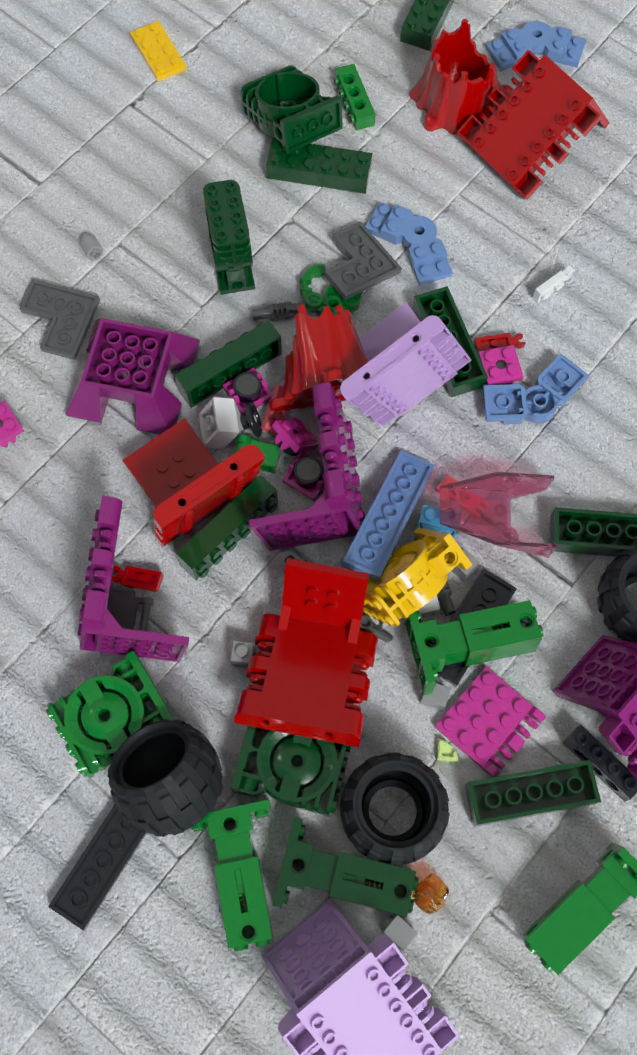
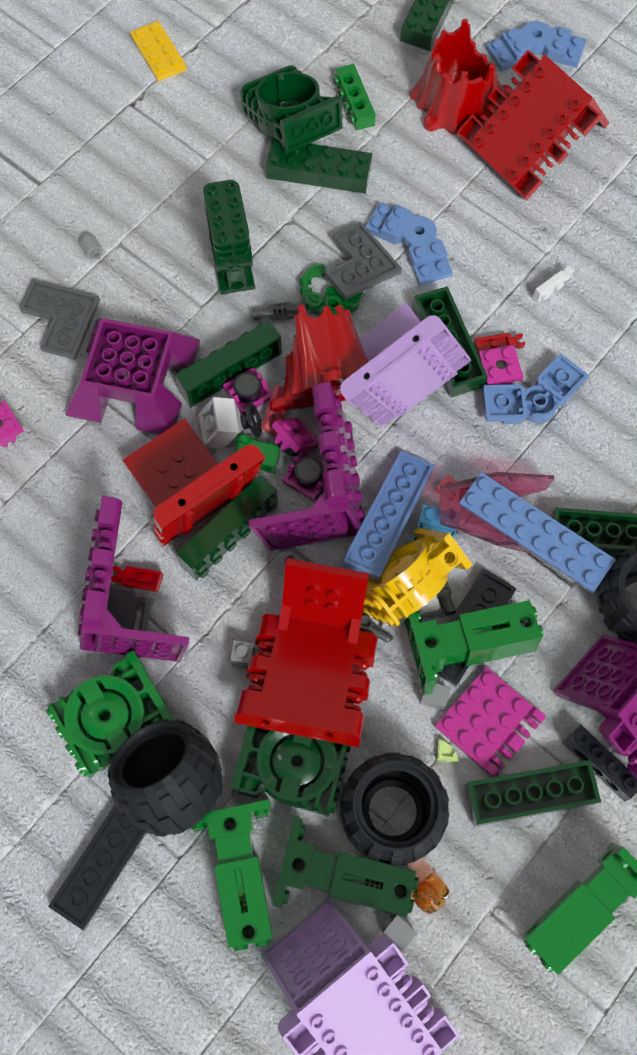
(463, 574): light grey brick -> none
(537, 532): none -> medium blue plate

